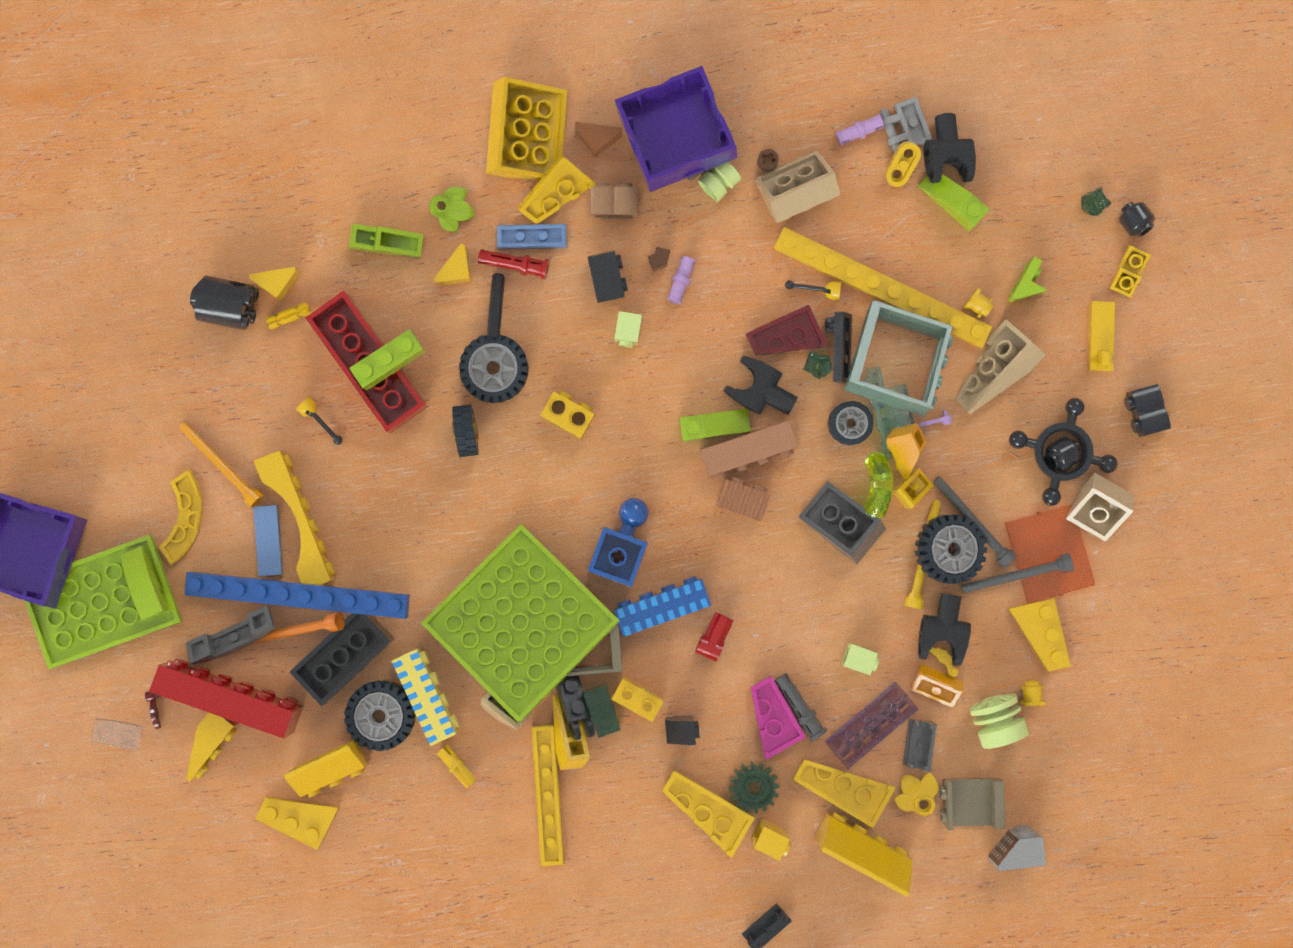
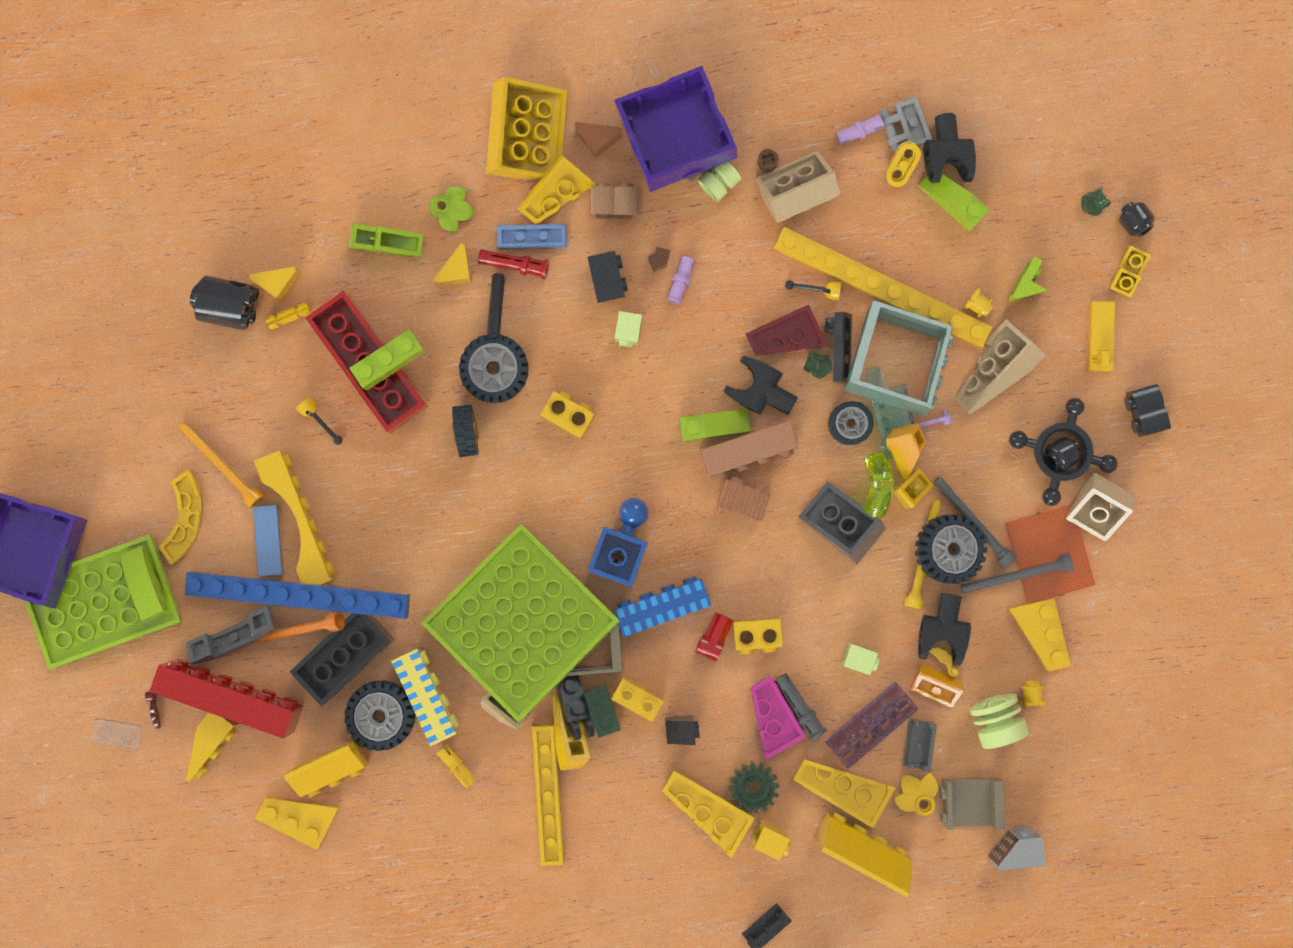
(757, 628): none -> yellow brick

